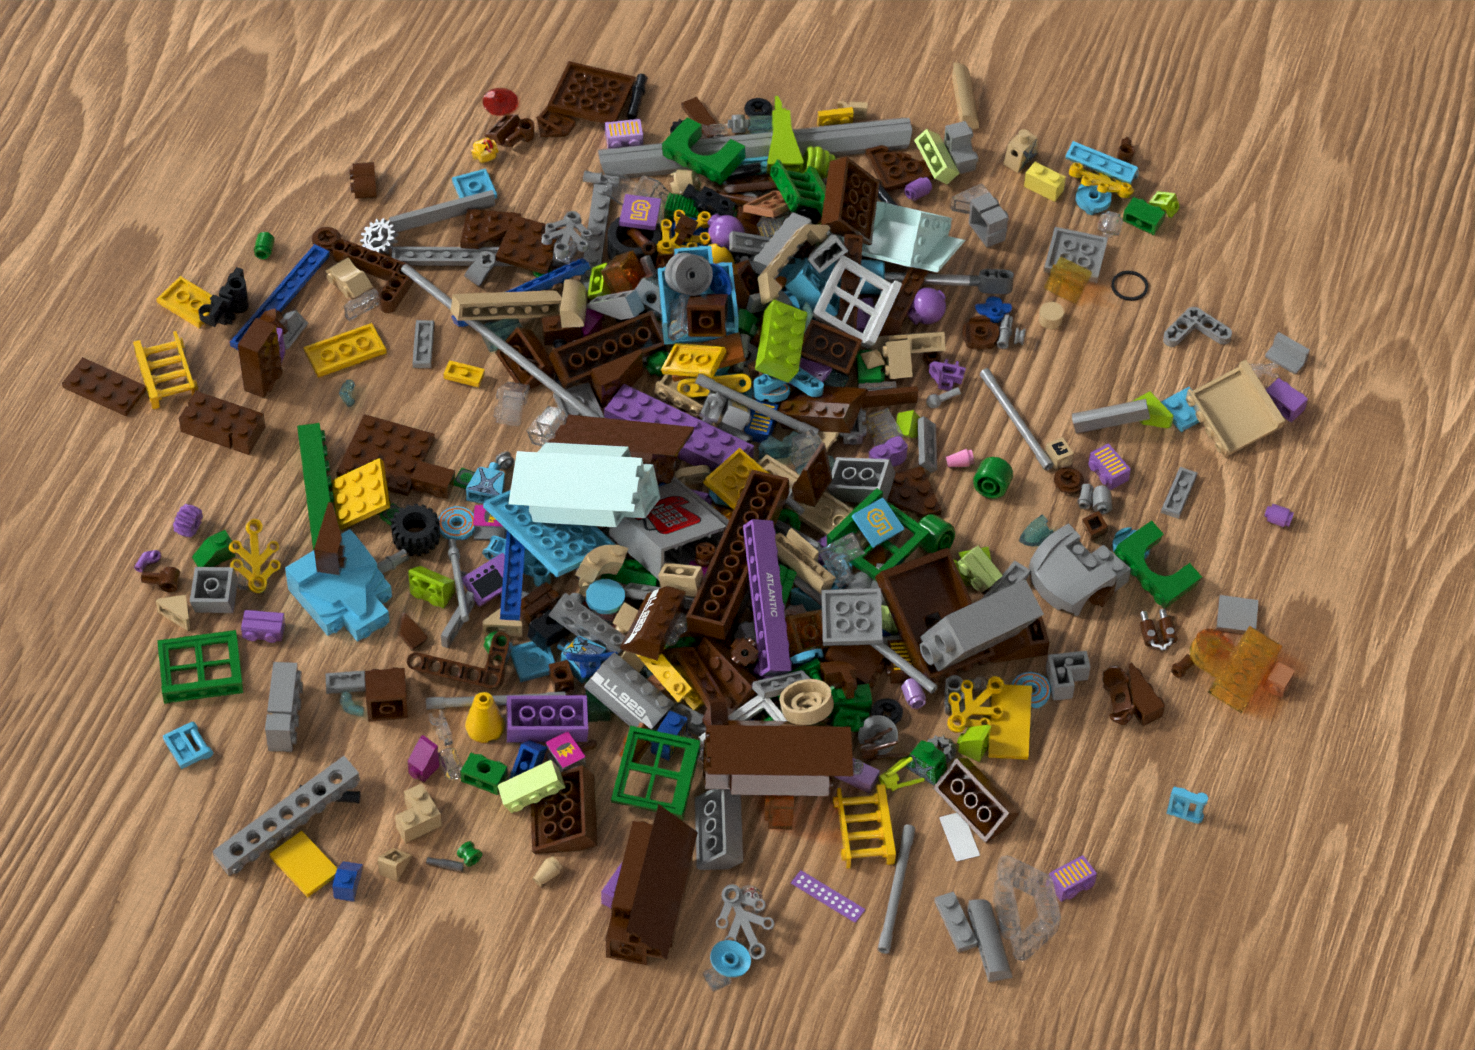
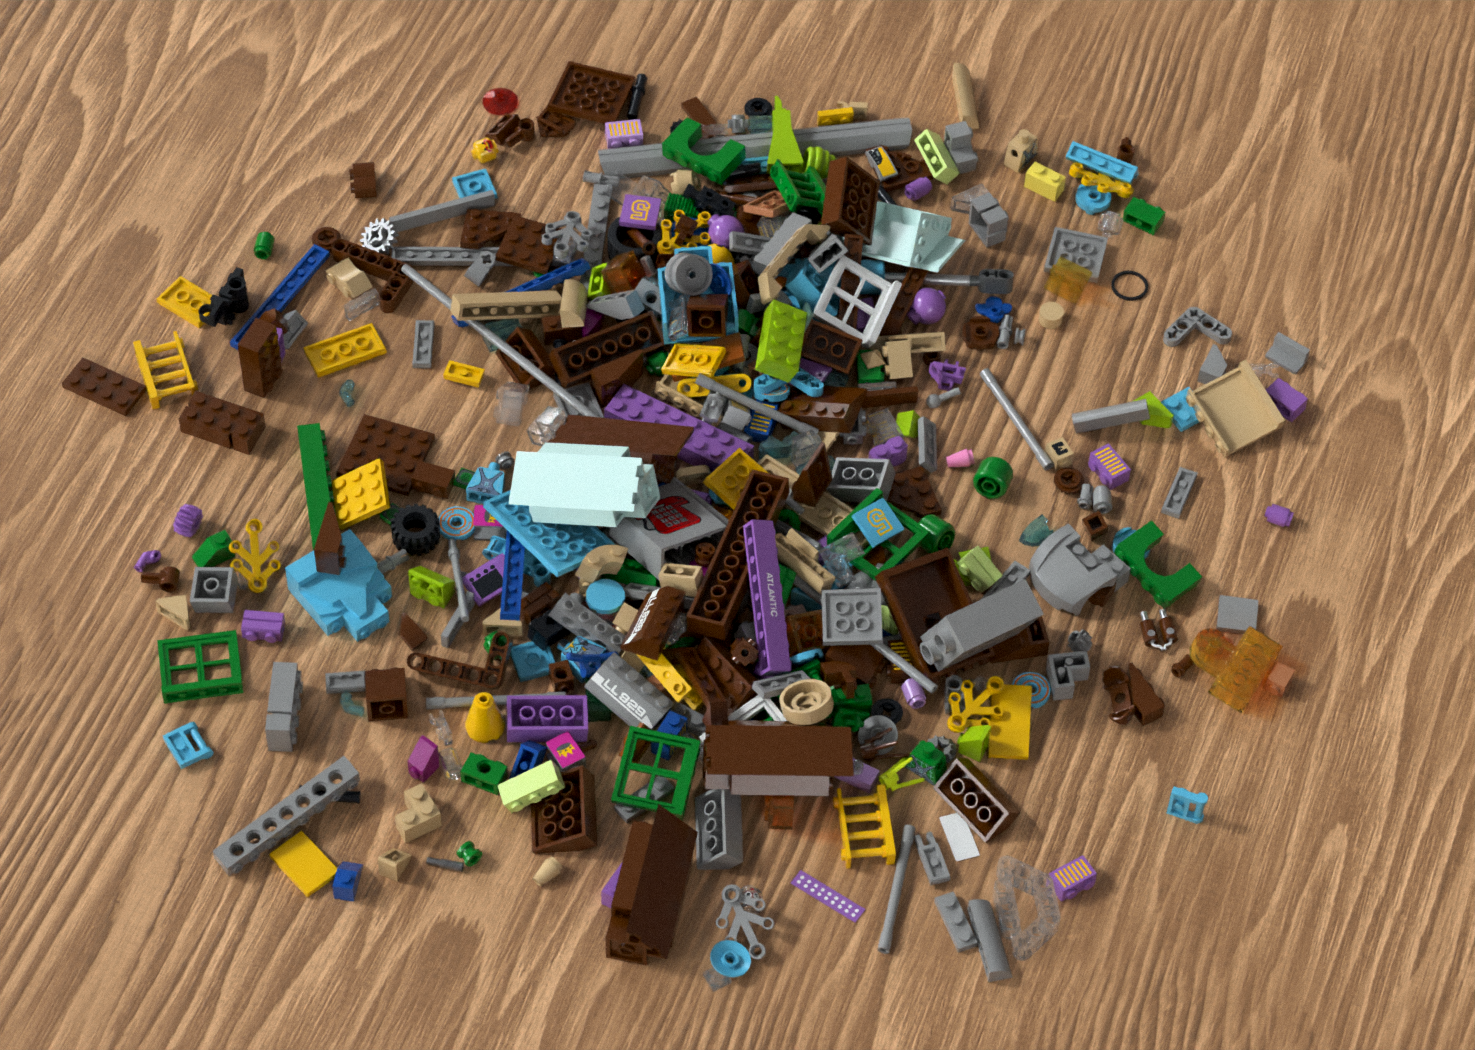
(660, 790): none -> light grey plate
(882, 163): none -> slope
(932, 860): none -> light grey hinge
(1079, 641): none -> light grey gear
(1166, 201): lime bracket -> none
(1213, 366): none -> light grey slope

